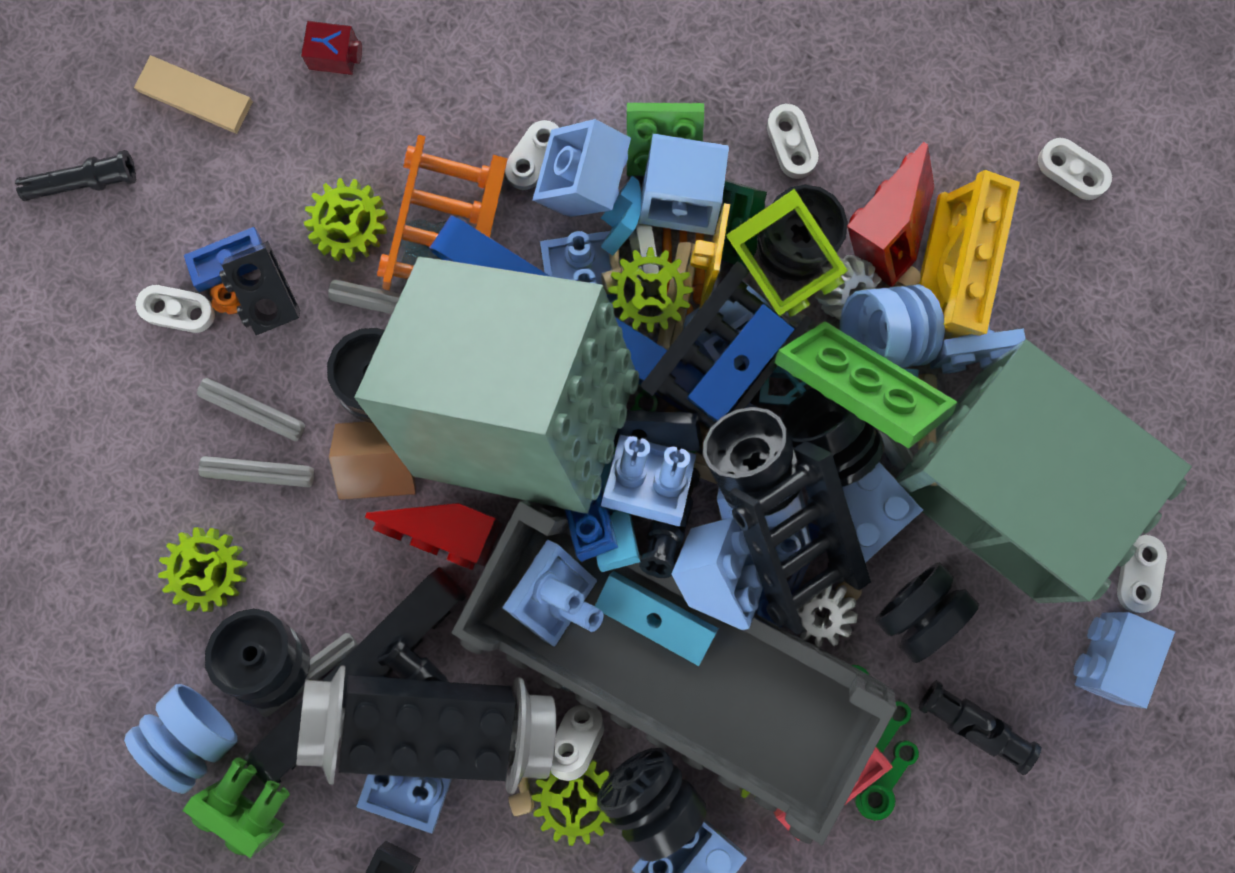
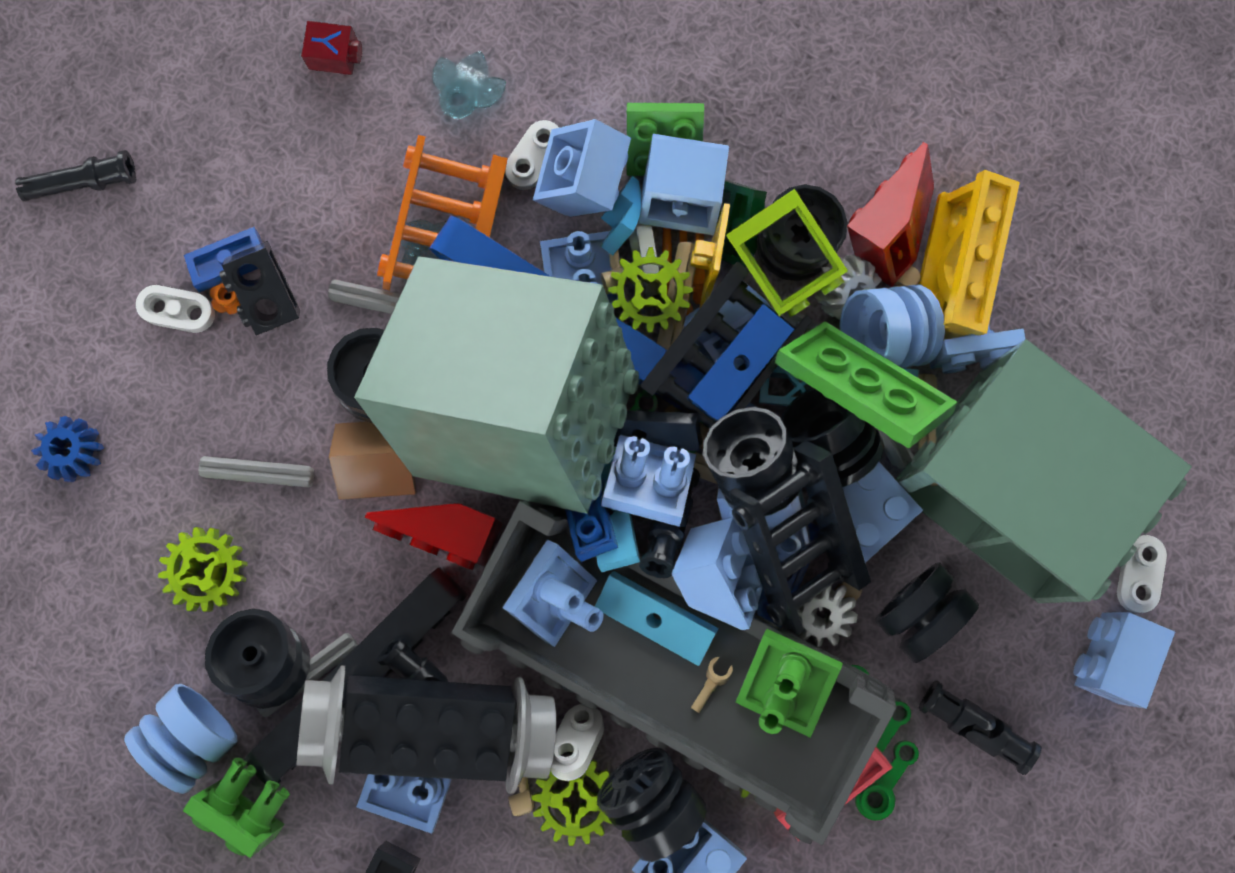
(81, 452): none -> blue gear
(193, 94): tan tile -> none
(251, 409): light grey axle -> none
(332, 227): lime gear -> none
(466, 80): none -> clear light blue plate
(710, 685): none -> tan hand
(788, 684): none -> bright green plate
(793, 142): white plate -> none
(1075, 166): white plate -> none

